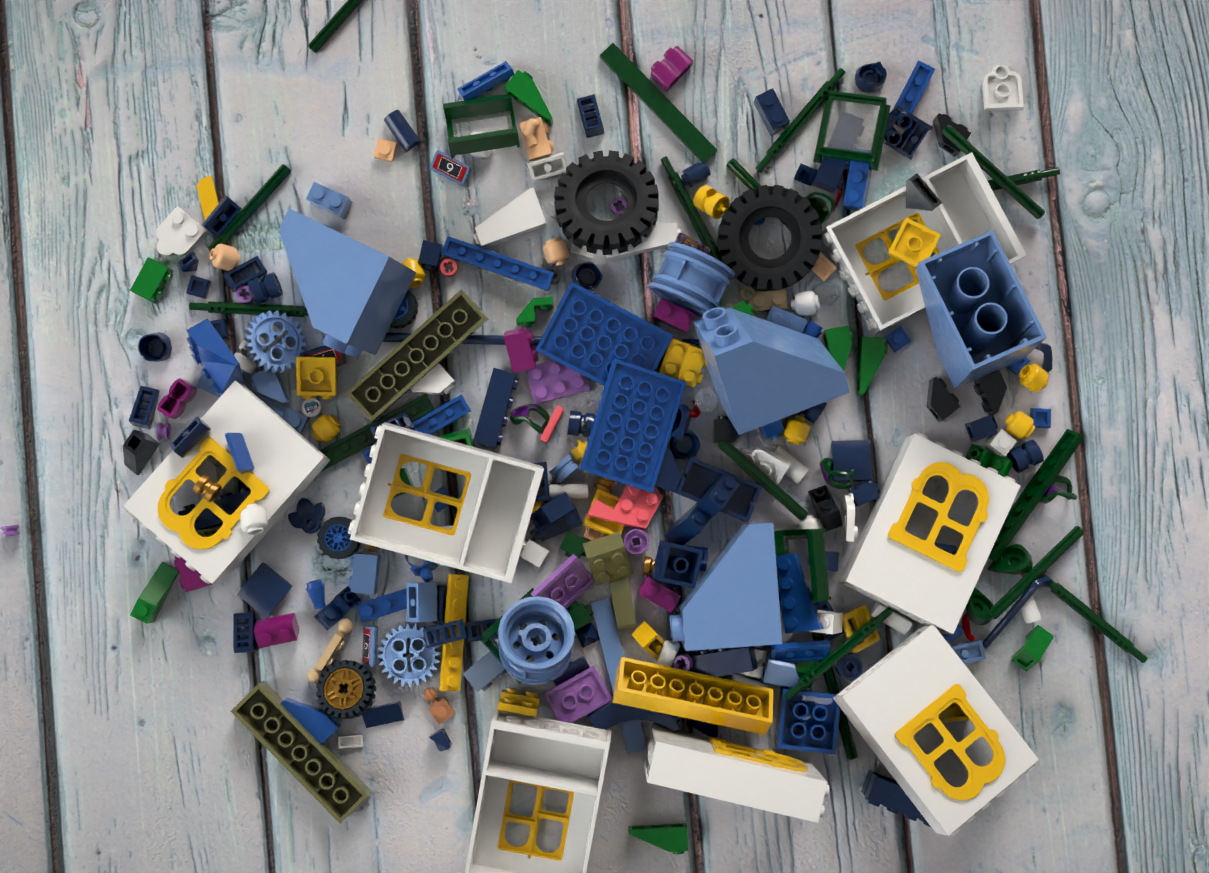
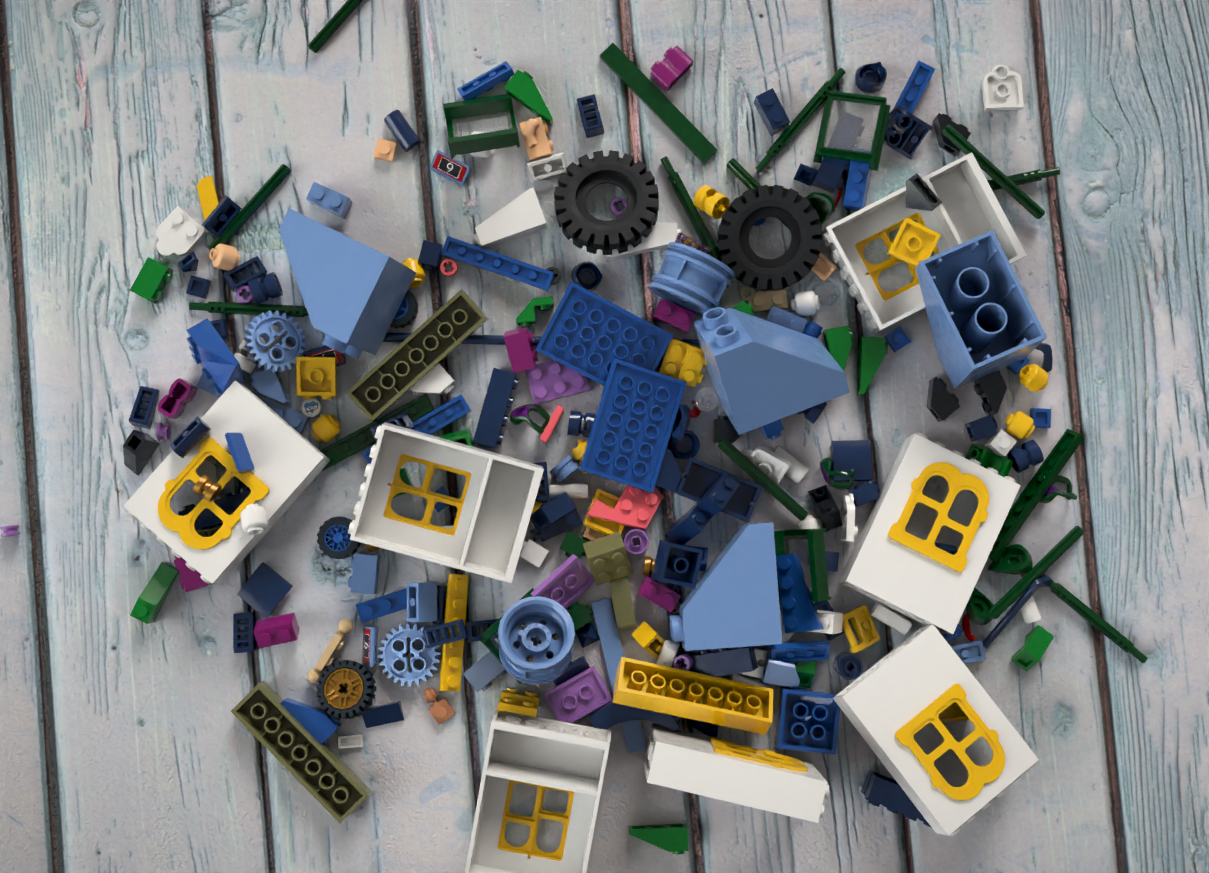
(155, 347): dark blue hair -> none
(305, 513): dark blue plate -> none
(316, 592): blue cone -> none
(337, 608): dark blue slope -> none
(423, 570): blue piece -> none
(441, 740): dark blue slope -> none
(556, 251): light nougat head -> none
(580, 252): white piece -> none
(604, 484): pearl gold wheel -> none
(695, 174): dark blue brick -> none
(796, 430): yellow head -> none
(814, 673): dark green axle -> none
(844, 727): dark green axle -> none

